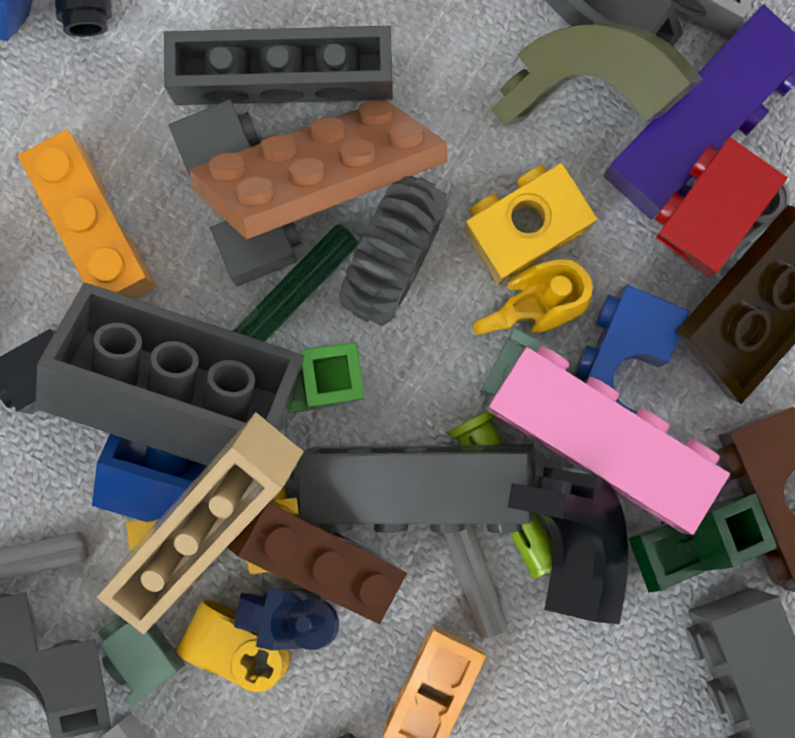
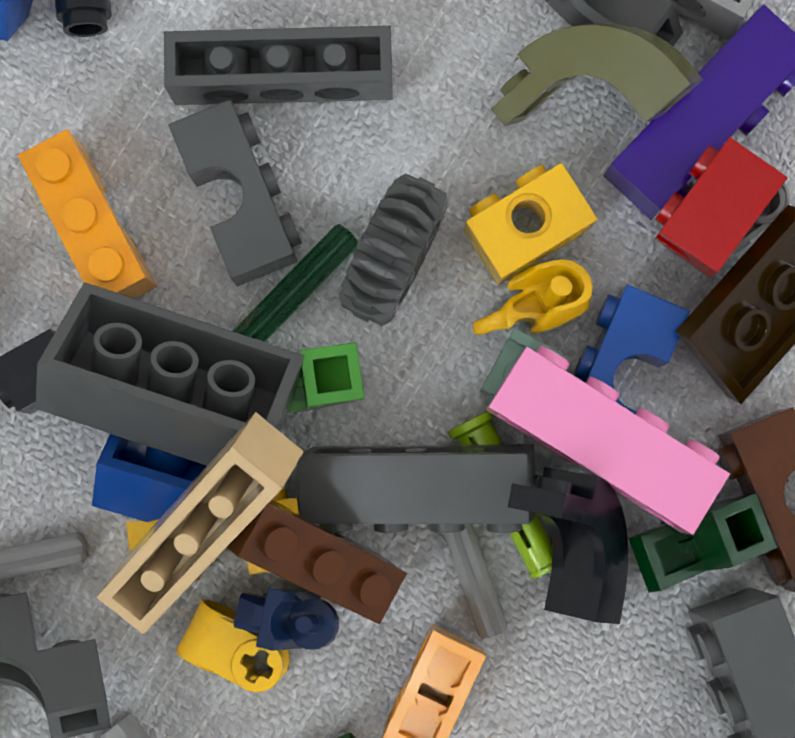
(138, 658): sand green brick -> none
(316, 167): nougat plate -> none

